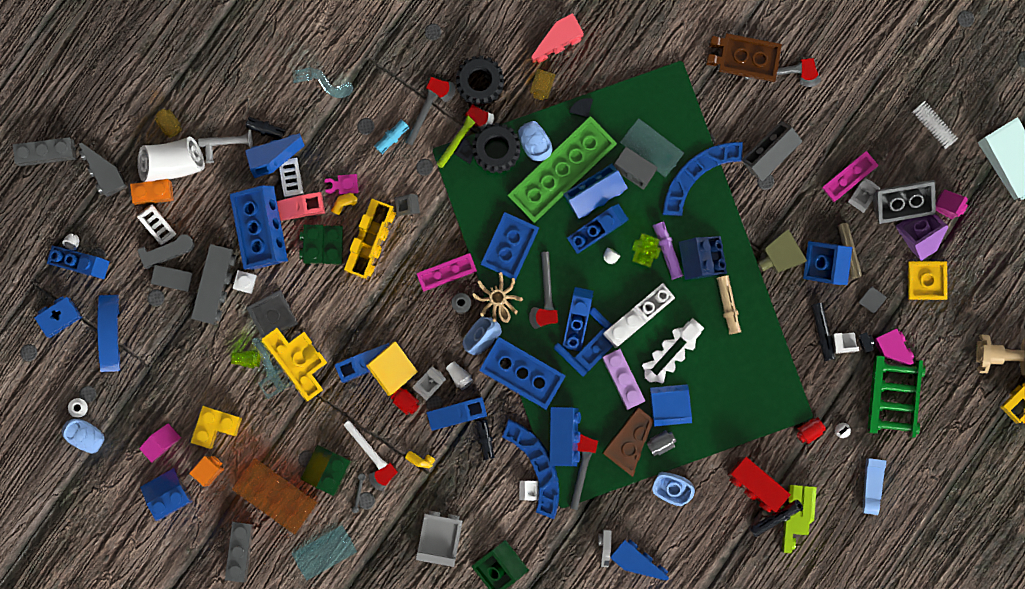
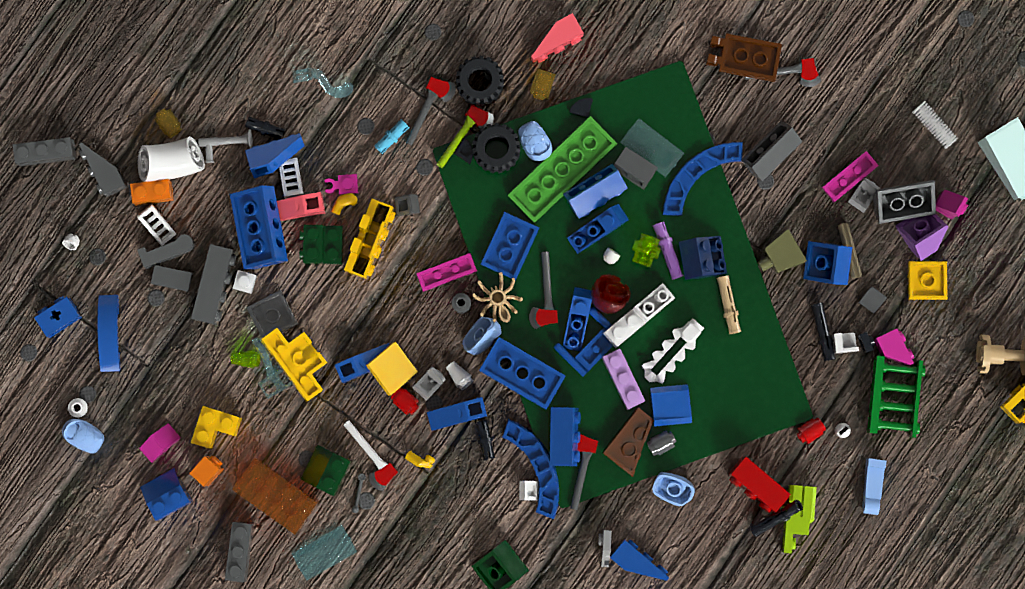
(78, 262): blue slope -> none
(439, 539): light grey panel -> none
(609, 294): none -> clear red cylinder

